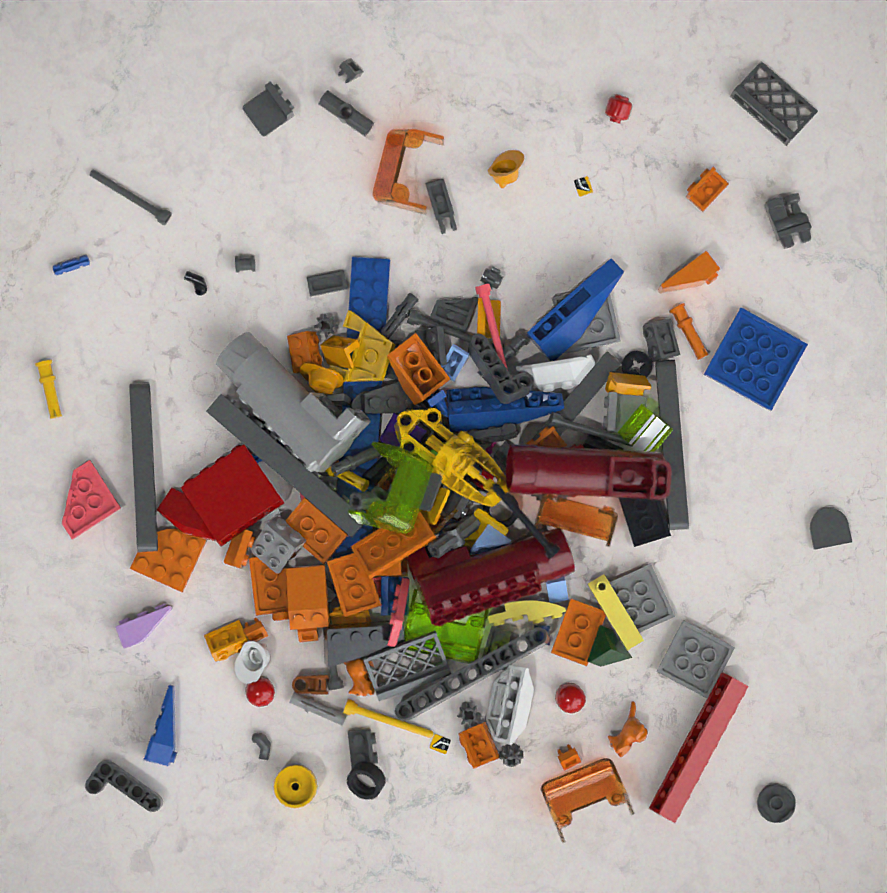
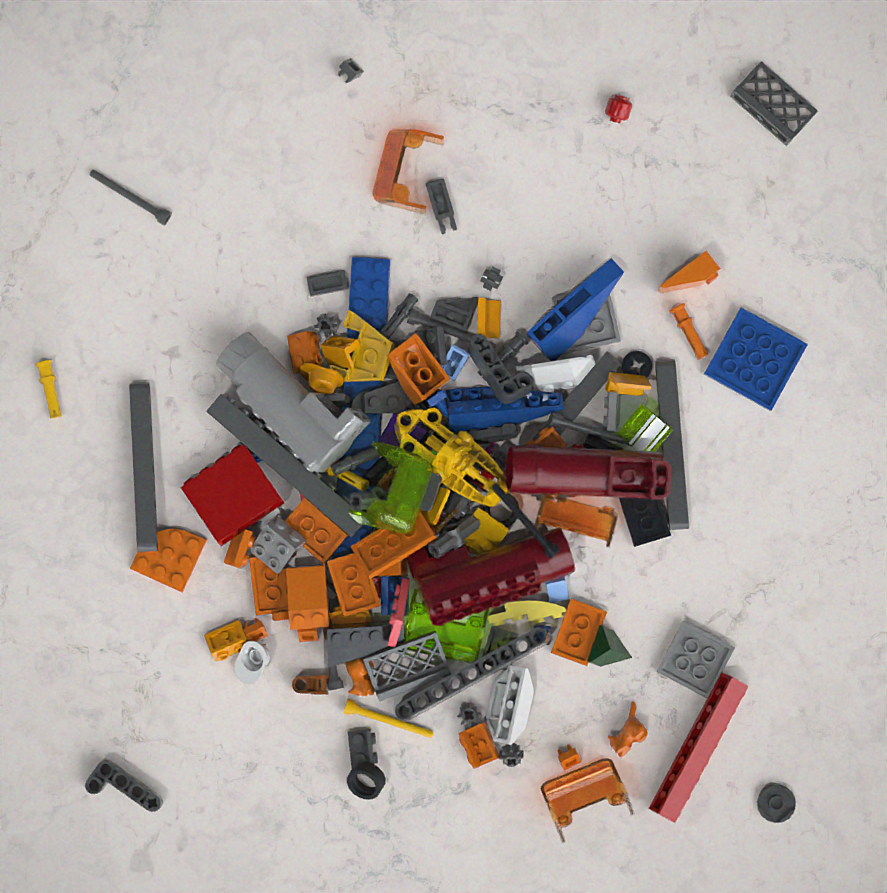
(71, 265): blue axle -> none
(87, 501): coral plate -> none
(137, 630): lavender slope -> none
(162, 743): blue wedge -> none
(181, 514): red piece -> none
(198, 282): black arm -> none
(245, 263): dark grey bush -> none
(260, 692): red hair -> none
(263, 743): dark grey arm -> none
(269, 109): dark grey bracket -> none
(297, 698): light grey pin -> none
(307, 786): yellow wheel -> none
(355, 120): dark grey piece -> none
(440, 744): sticker -> none
(484, 292): coral piece -> none
(489, 540): light blue slope -> none
(506, 167): light orange piece -> none
(570, 698): red hair -> none
(583, 186): sticker -> none
(615, 612): light yellow piece -> none
(643, 598): light grey plate -> none
(661, 340): dark grey bracket -> none
(706, 189): orange bracket -> none
(788, 226): dark grey hips -> none
(829, 528): dark grey tile -> none

